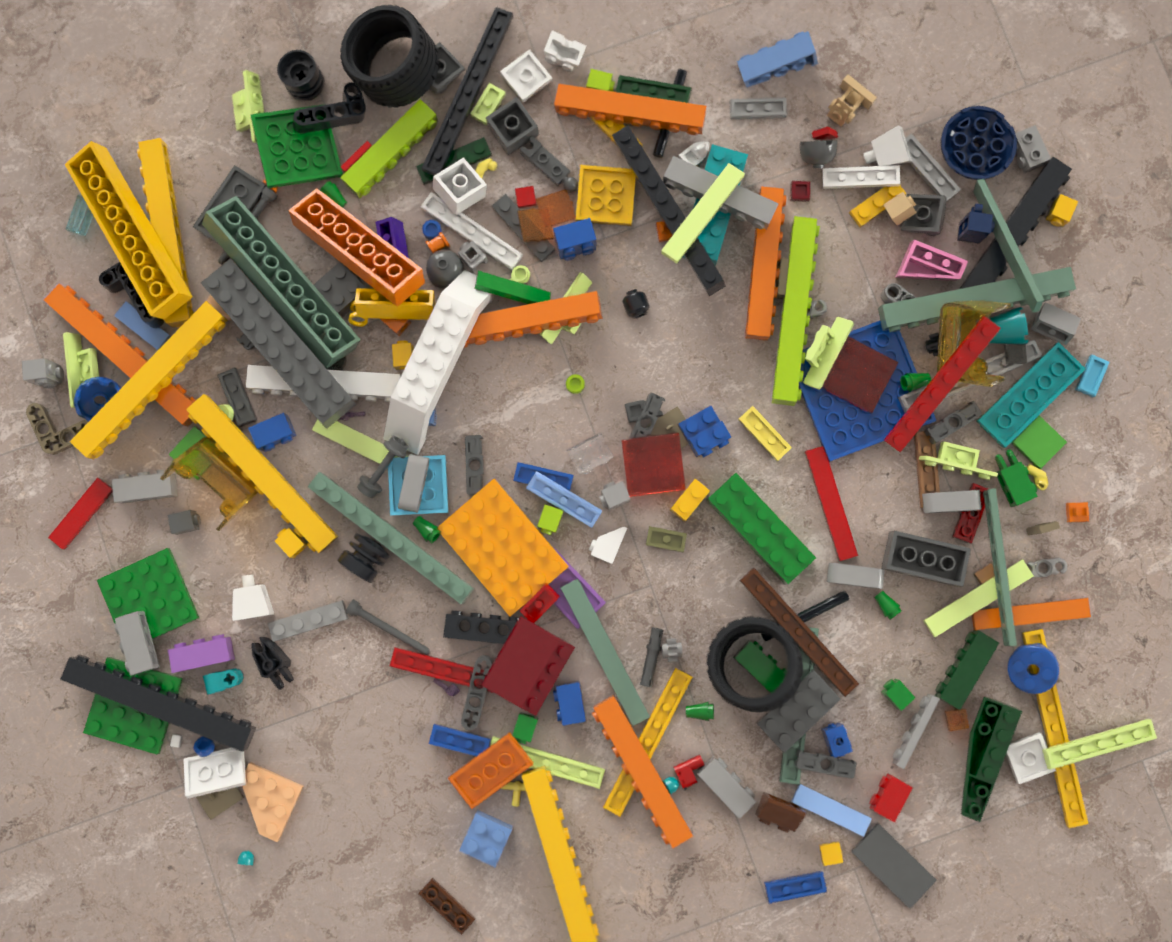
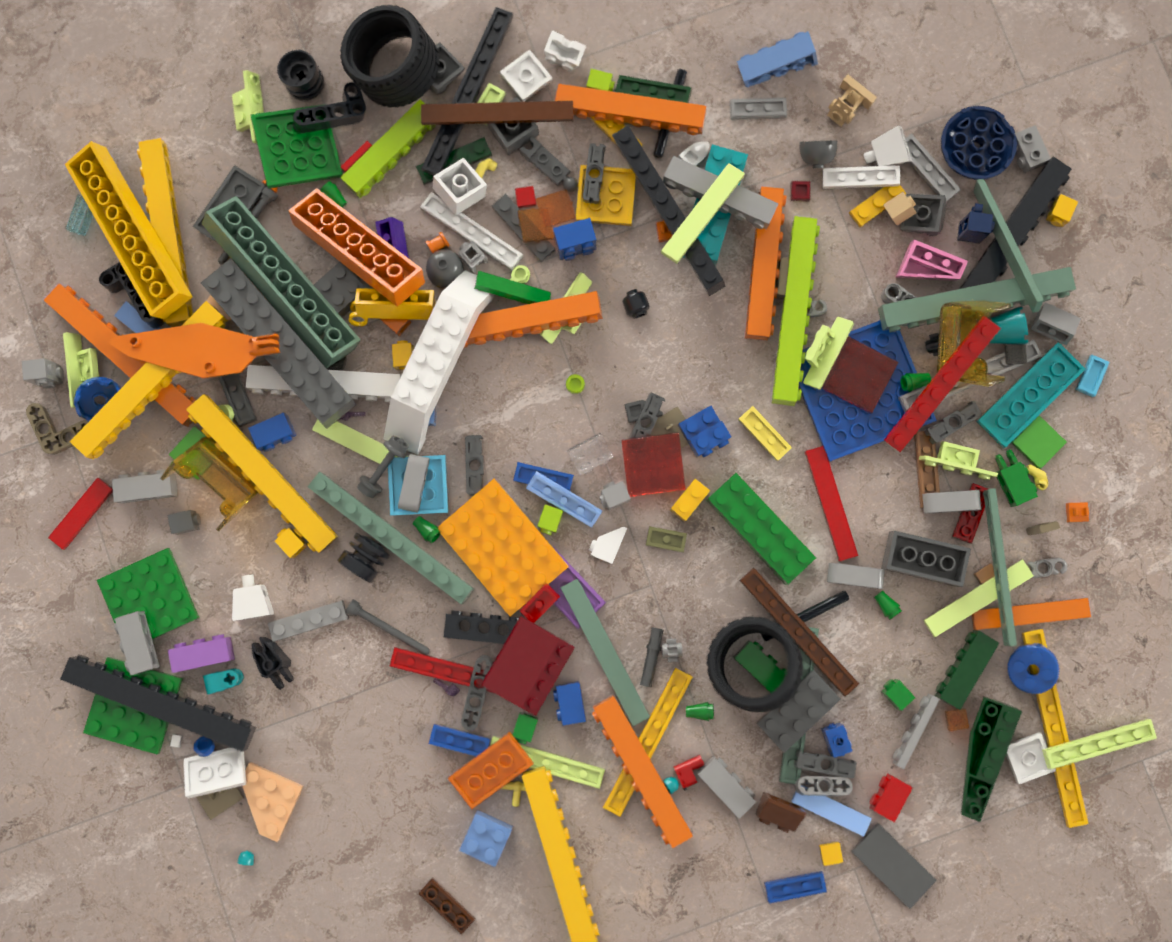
(197, 349): none -> orange wing
(431, 229): blue tile -> none
(497, 112): none -> reddish brown tile
(592, 185): none -> dark grey piece
(825, 134): red tile -> none
(831, 781): none -> light grey beam

